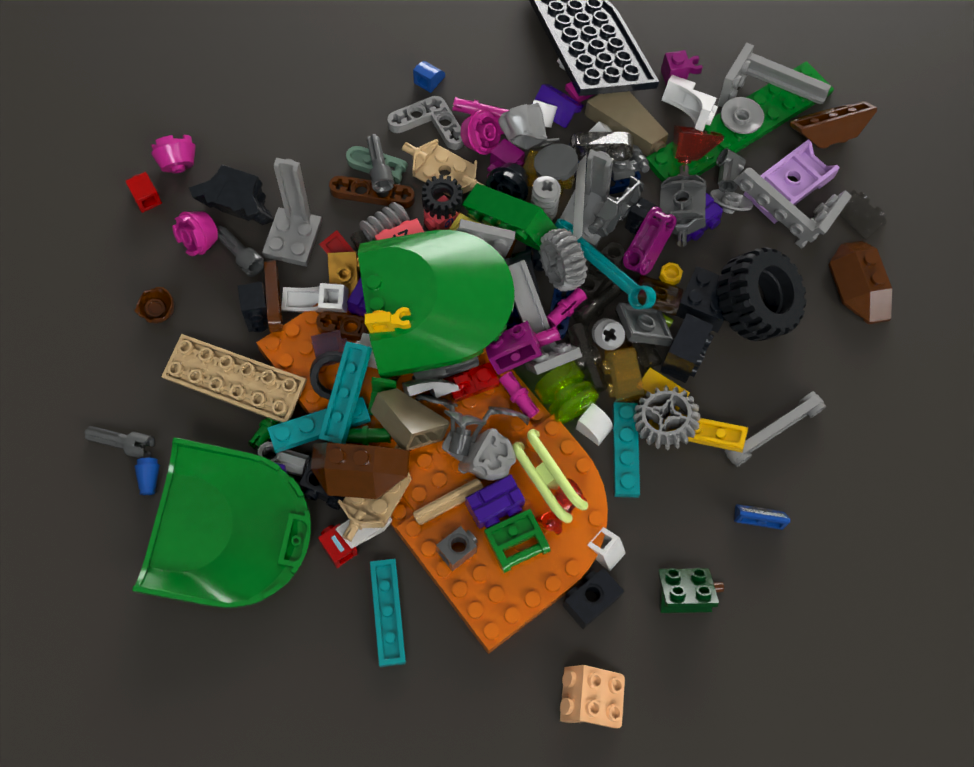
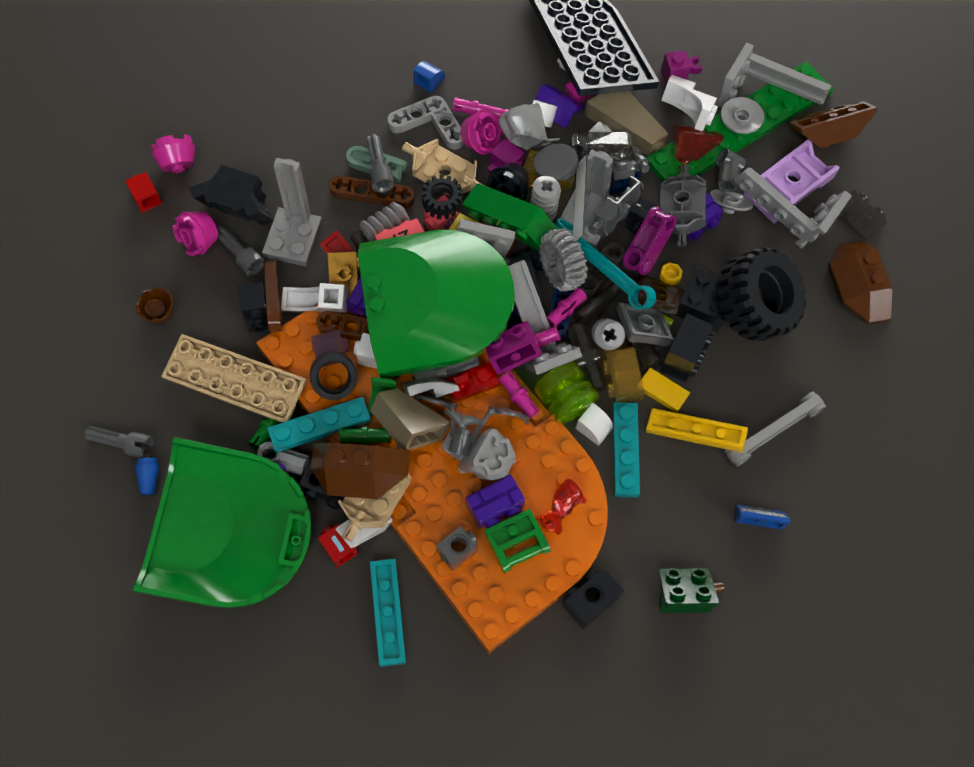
(345, 393): teal plate -> none
(385, 322): yellow plate -> none
(446, 502): tan axle -> none
(548, 476): yellowish green piece -> none
(592, 696): light nougat bracket -> none
(610, 551): white brick -> none
(669, 399): light grey gear -> none

